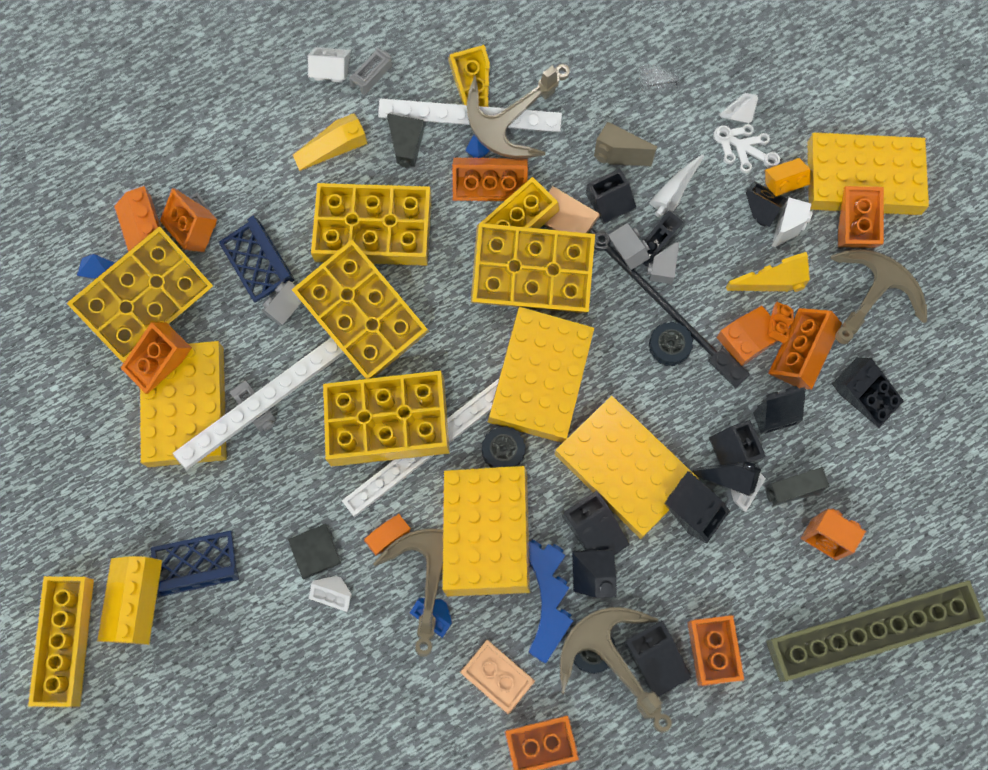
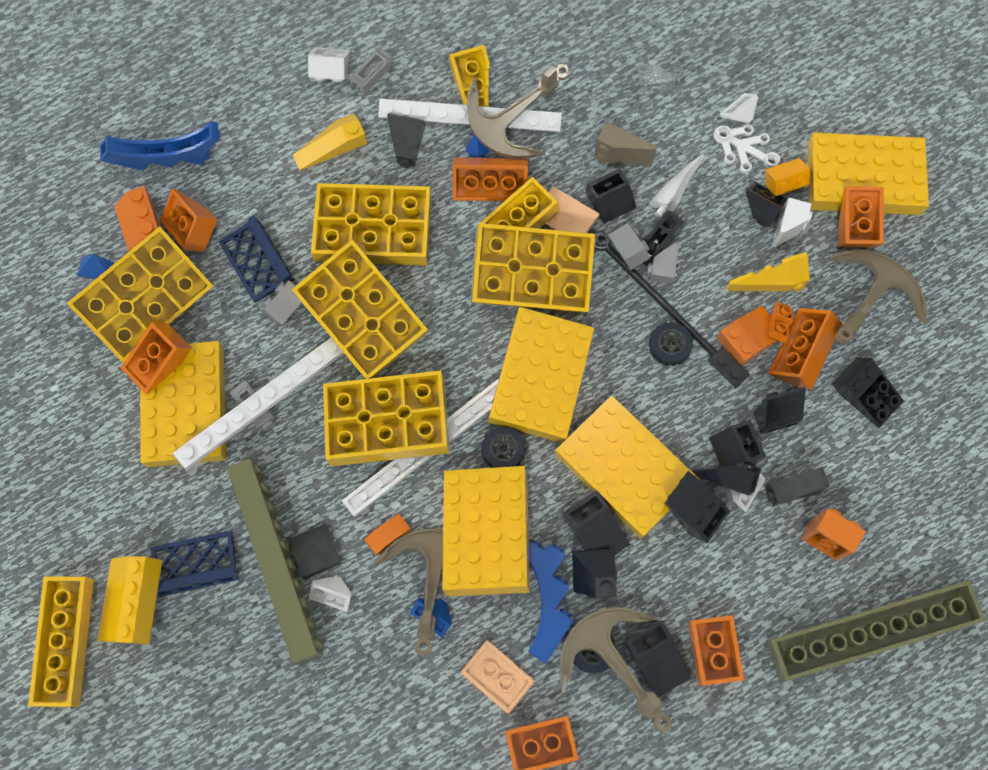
(166, 152): none -> blue arch
(275, 562): none -> olive brick

